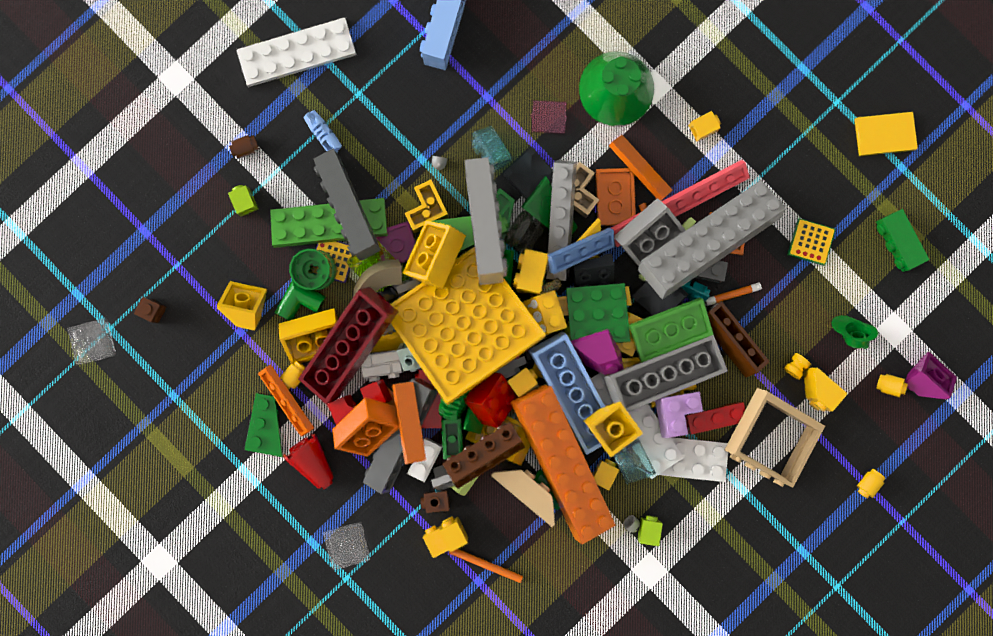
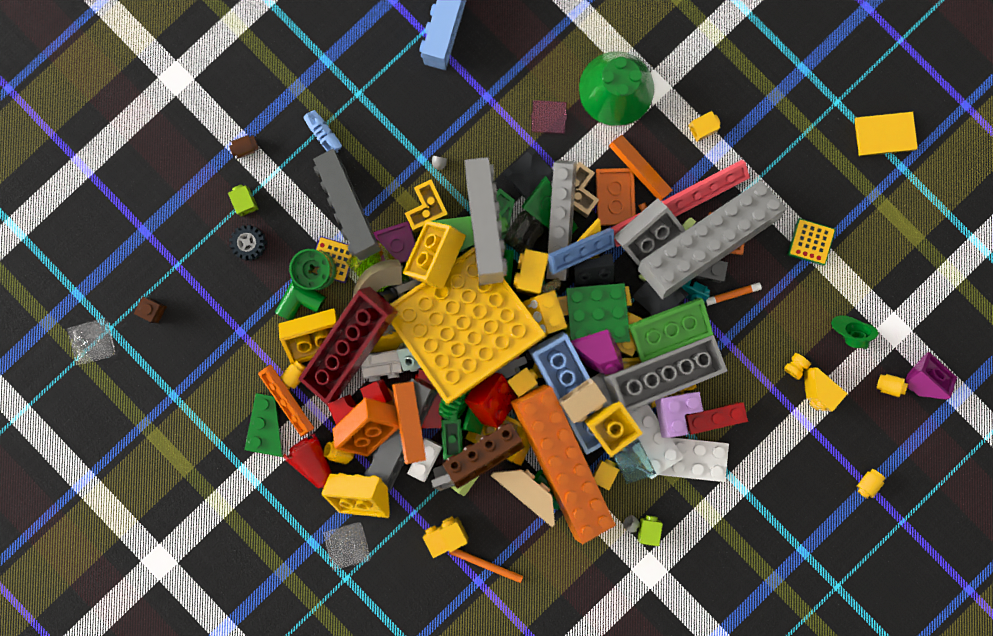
(241, 240): none -> black wheel
(242, 304): yellow slope -> none
(296, 52): white plate -> none
(318, 225): bright green plate -> none
(337, 455): none -> yellow brick
(357, 495): none -> yellow slope
(441, 496): reddish brown brick -> none
(490, 145): clear light blue slope -> none
(582, 401): none -> tan brick
(735, 340): reddish brown brick -> none
(800, 453): tan window -> none
(902, 240): green brick -> none

